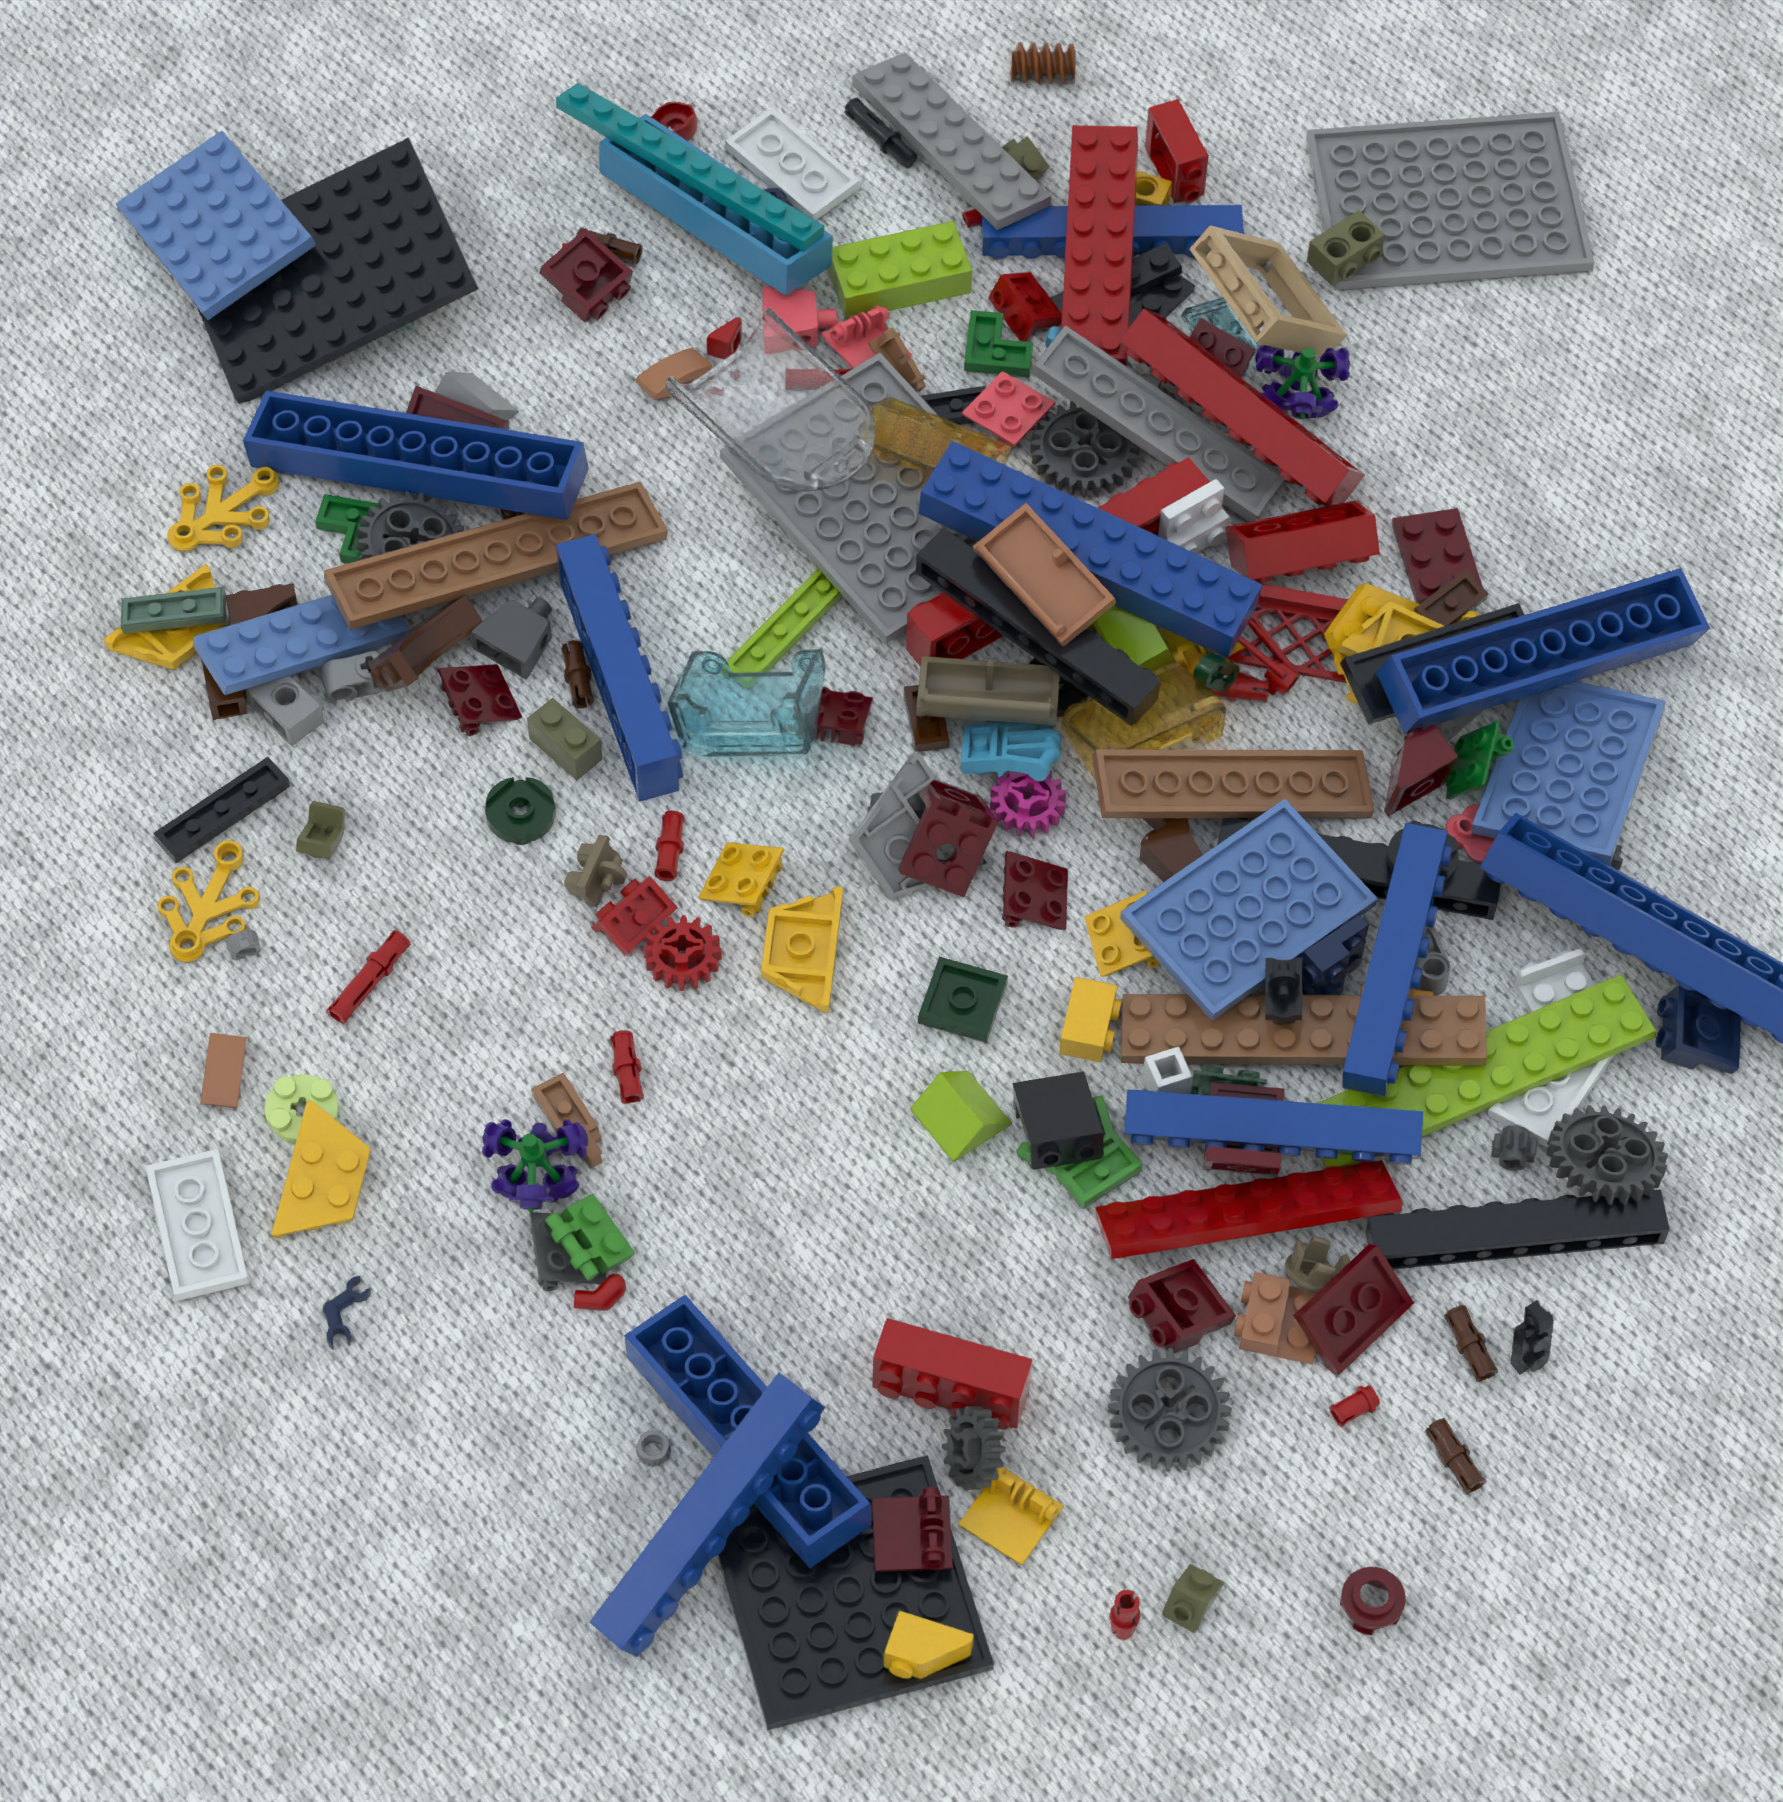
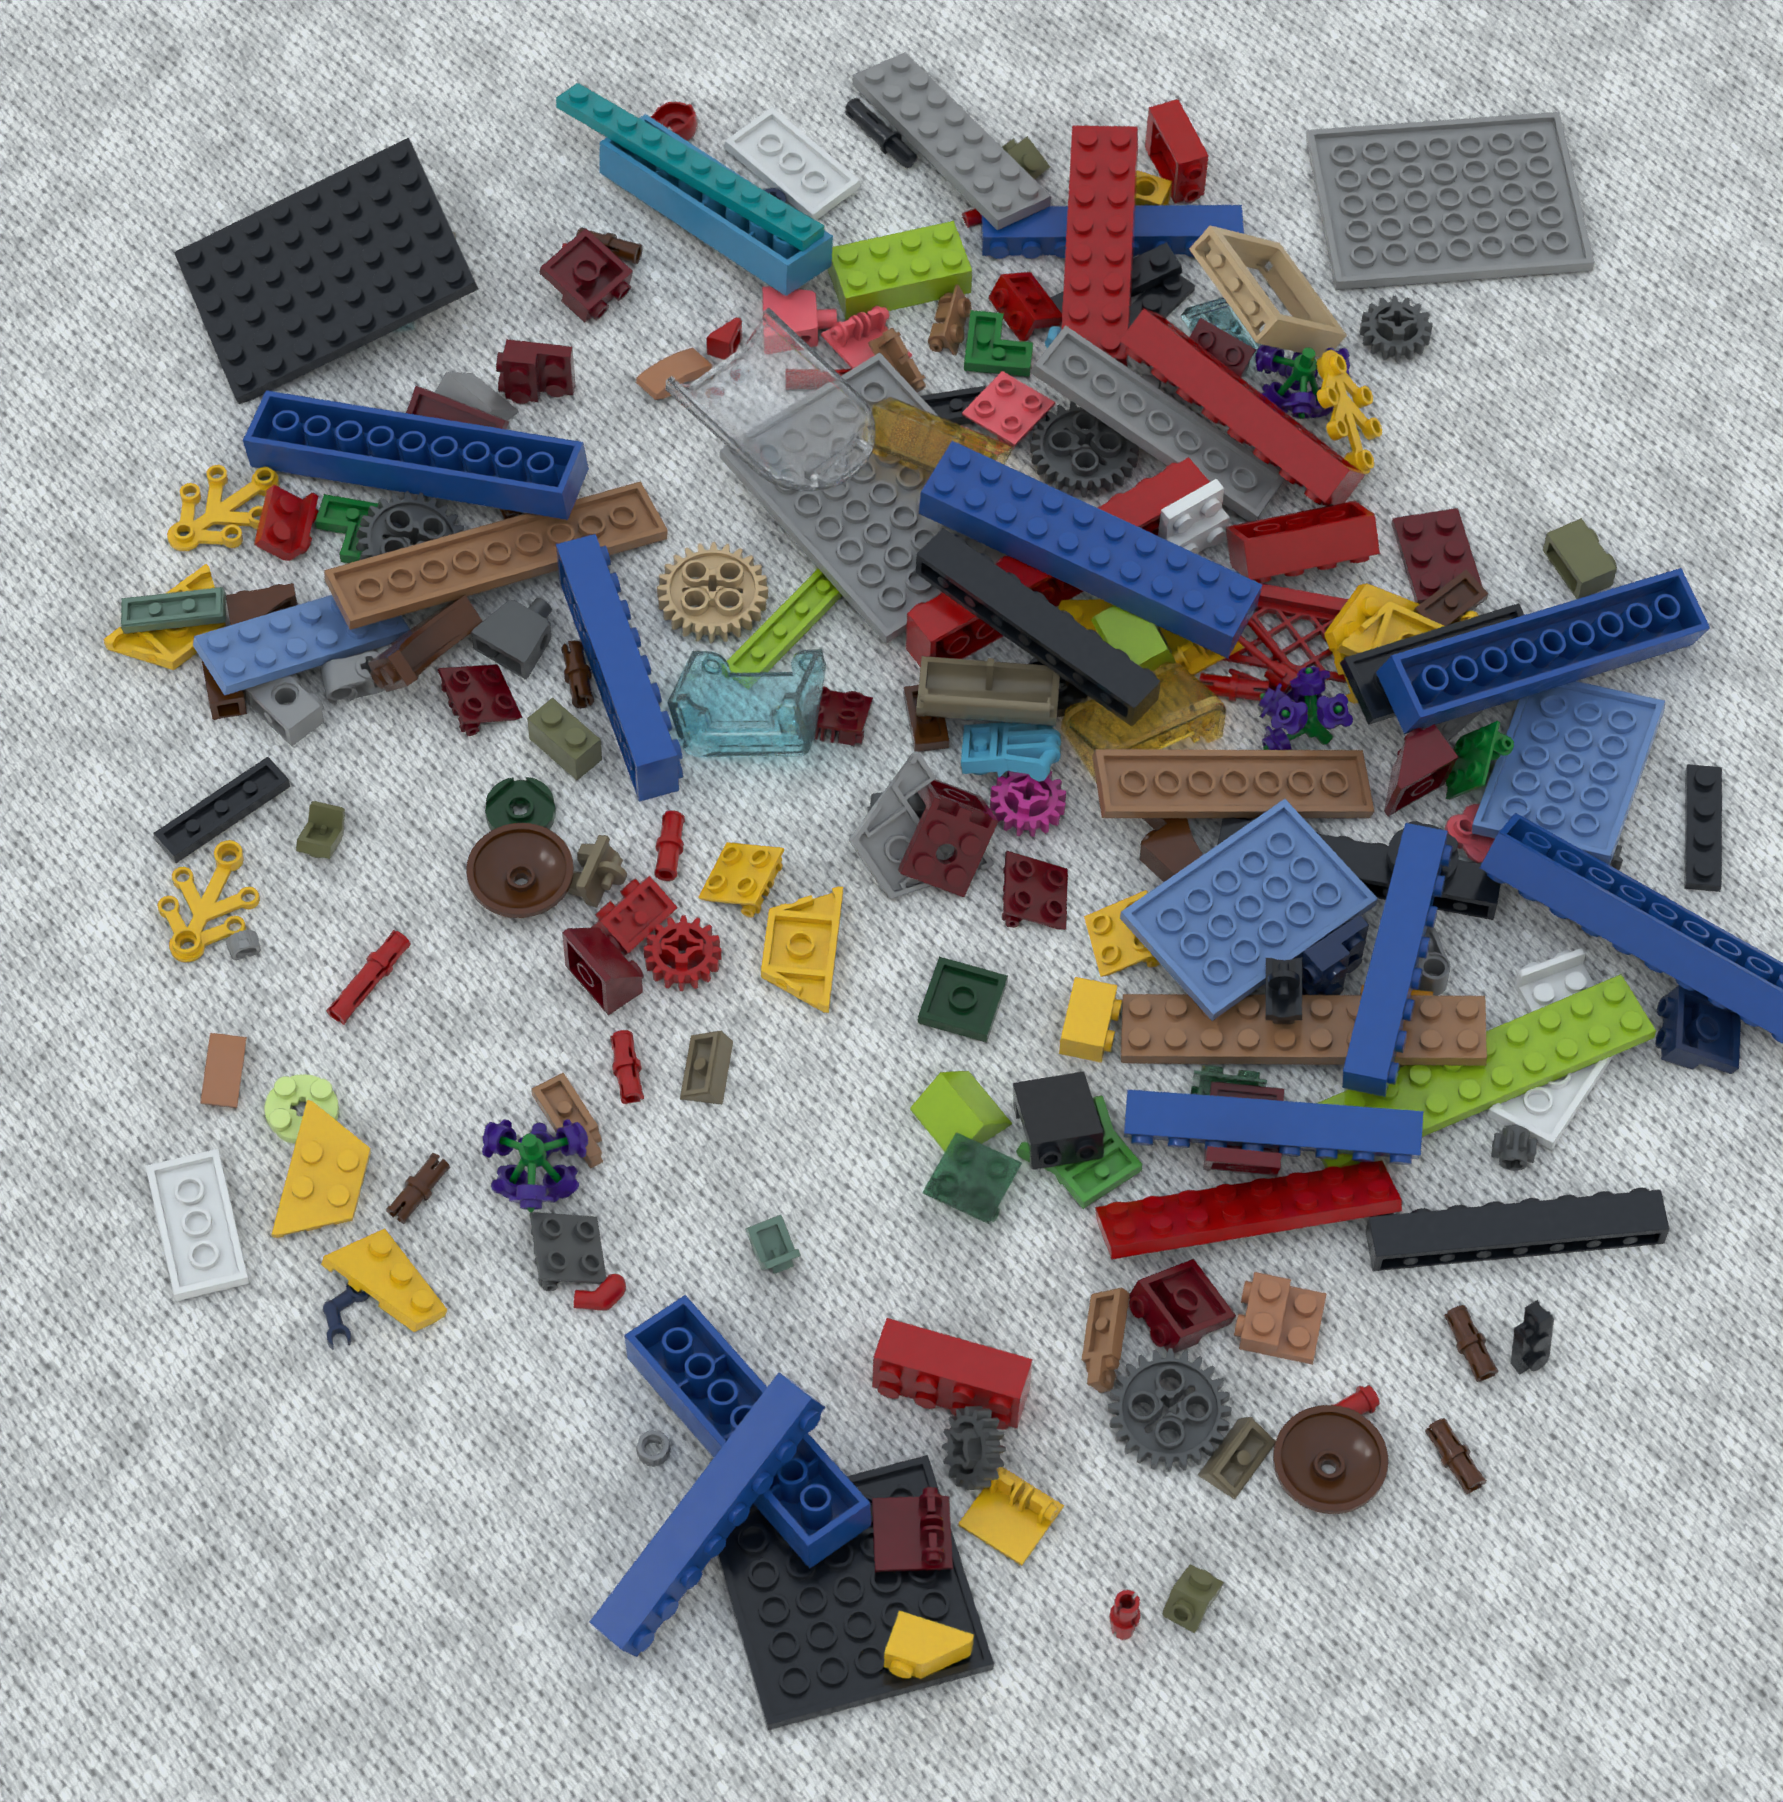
(215, 224): medium blue plate -> none
(286, 523): none -> red bracket
(389, 1277): none -> yellow wing
(418, 1188): none -> reddish brown pin
(514, 854): none -> reddish brown dish
(535, 368): none -> dark red plate
(595, 1232): bright green plate -> none
(601, 967): none -> dark red slope
(707, 1067): none -> dark tan slope
(712, 616): none -> tan gear
(772, 1244): none -> sand green bracket
(953, 311): none -> medium nougat hinge
(972, 1178): none -> clear green hinge
(1043, 62): dark orange piece -> none
(1044, 574): nougat container -> none
(1104, 1337): none -> medium nougat hinge
(1167, 1072): white brick -> none
(1216, 672): dark green beam -> none
(1237, 1457): none -> dark tan slope
(1308, 713): none -> dark purple plant
(1313, 1262): dark tan piece -> none
(1334, 1438): none -> reddish brown dish
(1346, 248): olive brick -> none
(1346, 412): none -> yellow plant
(1353, 1309): dark red plate -> none
(1369, 1618): dark red piece -> none
(1396, 328): none -> dark grey gear
(1580, 558): none -> olive piece
(1607, 1154): dark grey gear -> none
(1703, 828): none -> black plate

